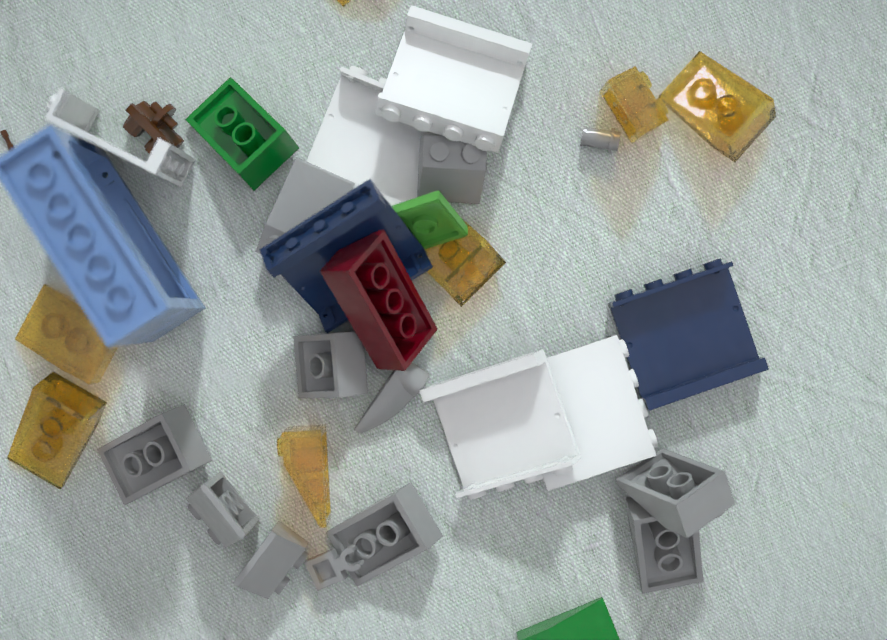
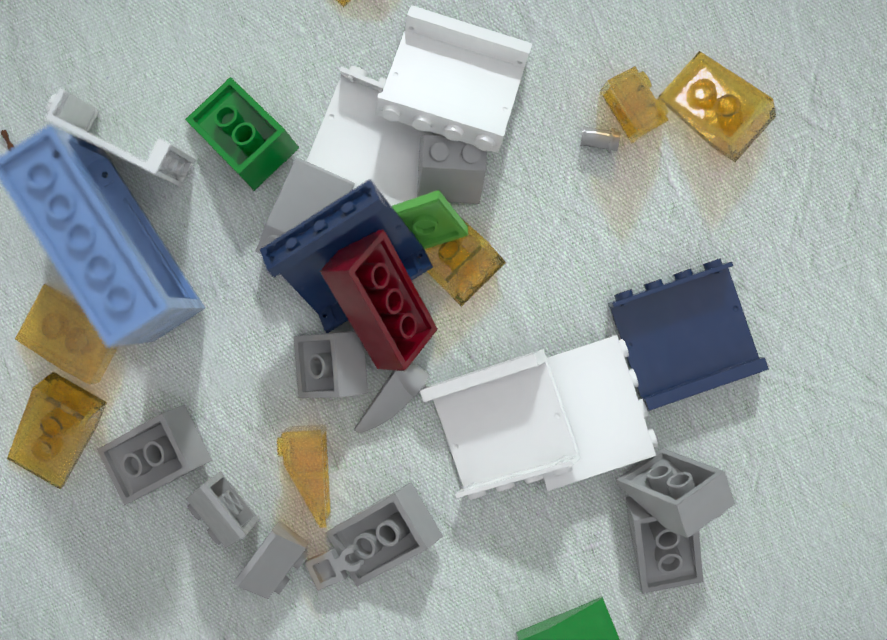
(153, 120): reddish brown hips -> none

